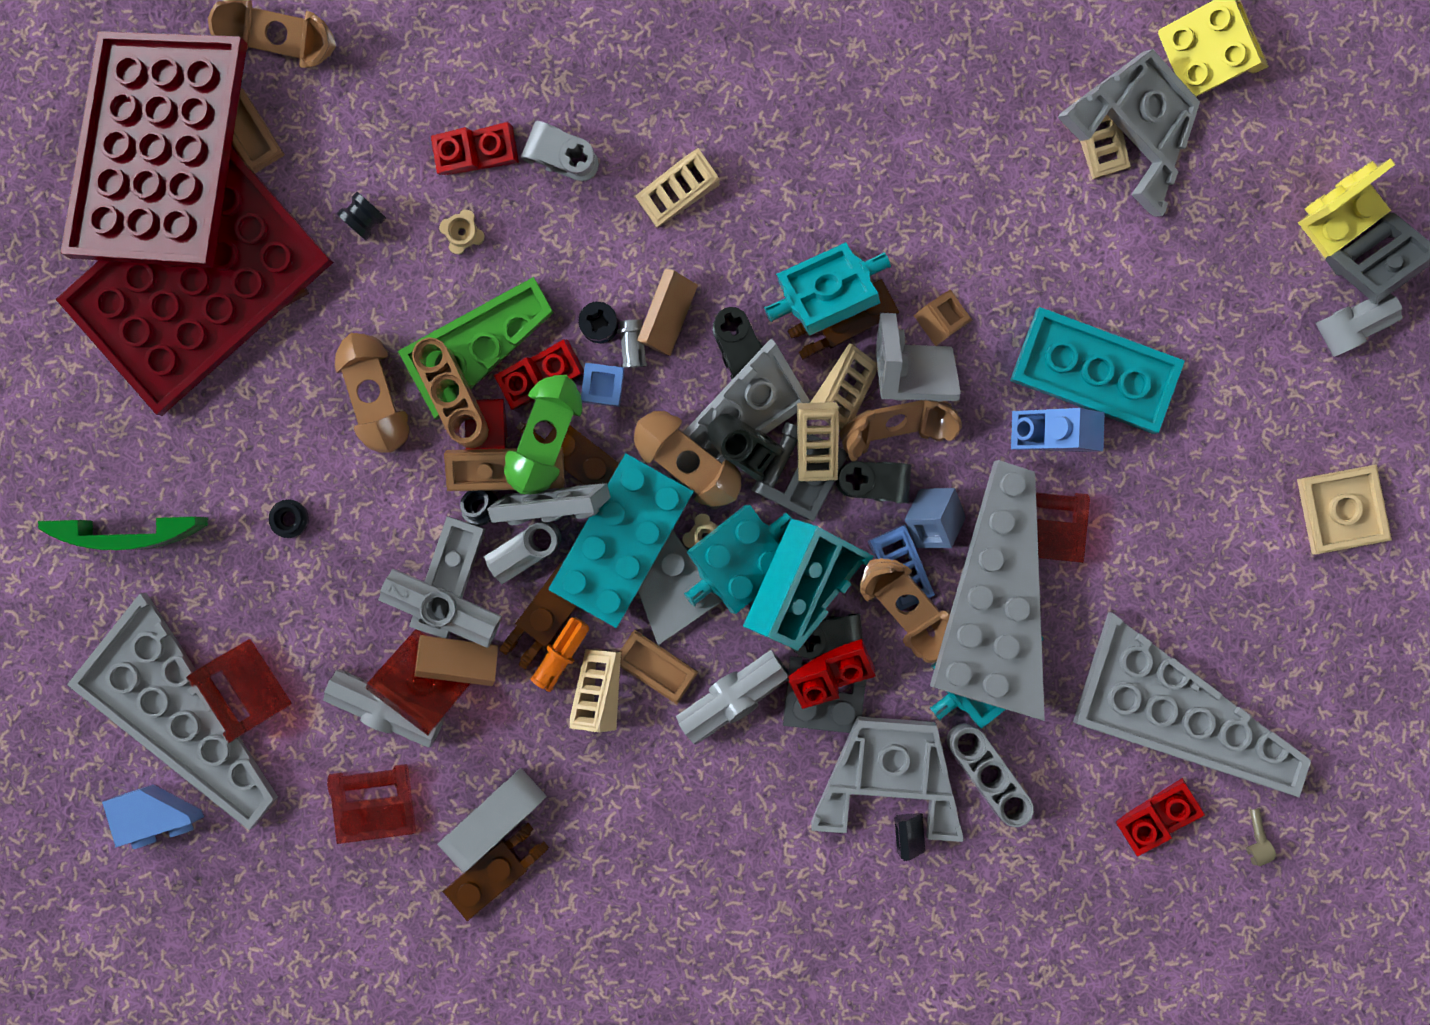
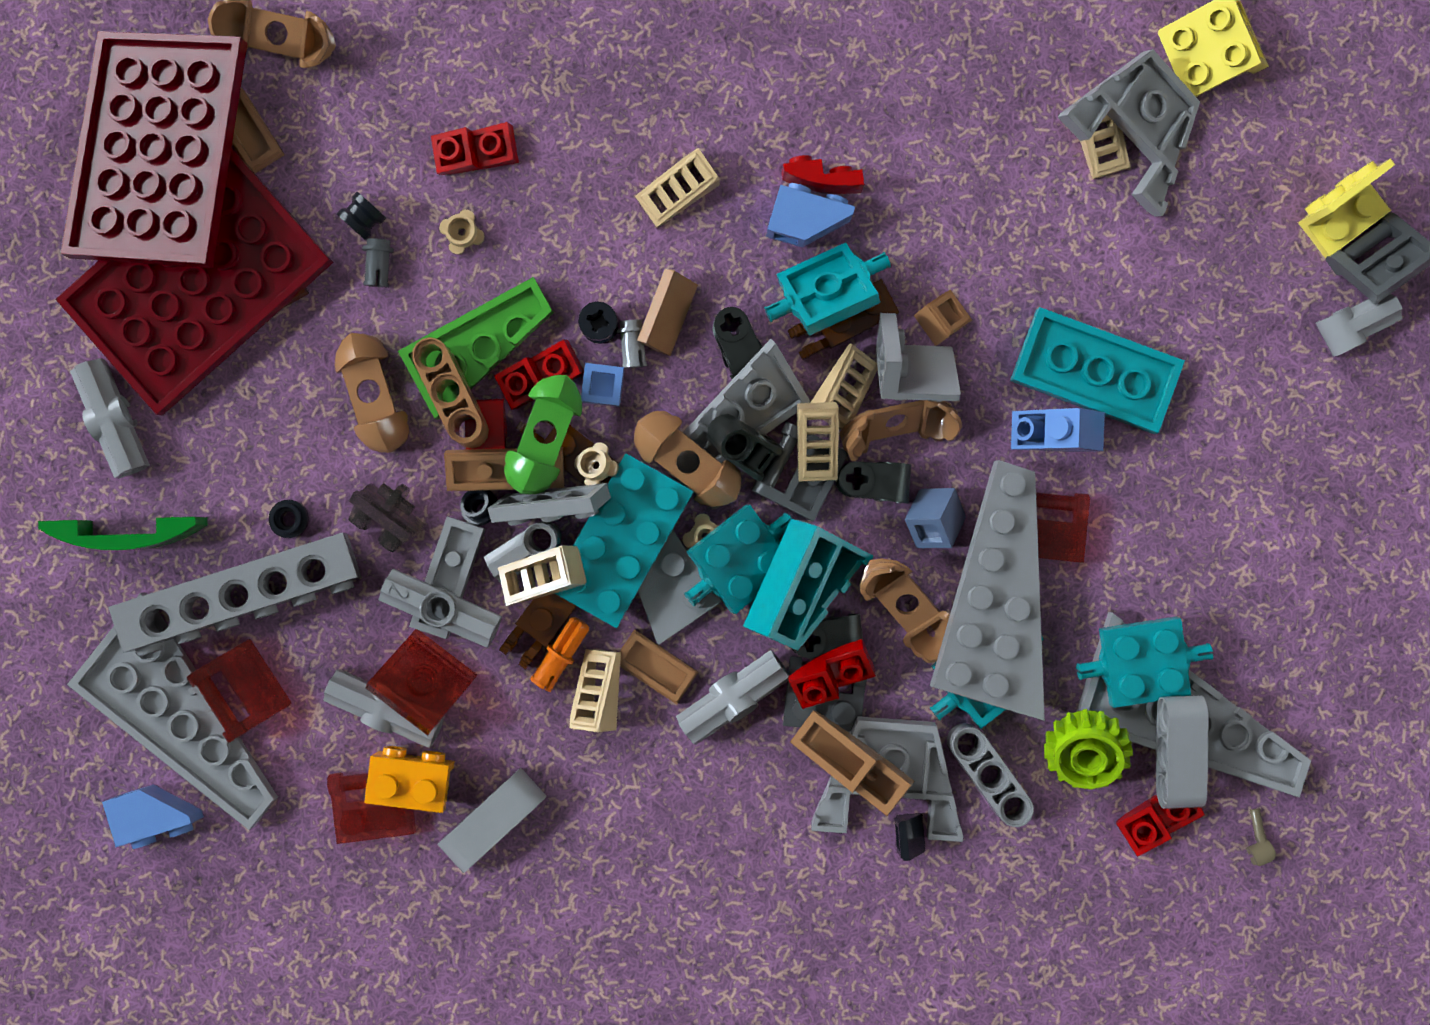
(109, 418): none -> light grey piece
(135, 617): none -> light grey brick
(377, 260): none -> dark grey pin
(389, 510): none -> clear smoke hips
(408, 779): none -> light orange bracket
(456, 660): medium nougat tile -> none
(492, 874): reddish brown hinge -> none
(556, 149): light grey piece -> none
(565, 570): none -> tan slope
(585, 464): none -> tan plate
(805, 217): none -> medium blue slope
(810, 174): none -> red slope
(852, 762): none -> medium nougat slope
(892, 536): medium blue slope -> none
(1088, 749): none -> lime gear
(1144, 661): none -> teal plate
(1182, 751): none -> light grey beam
(1344, 509): tan tile -> none

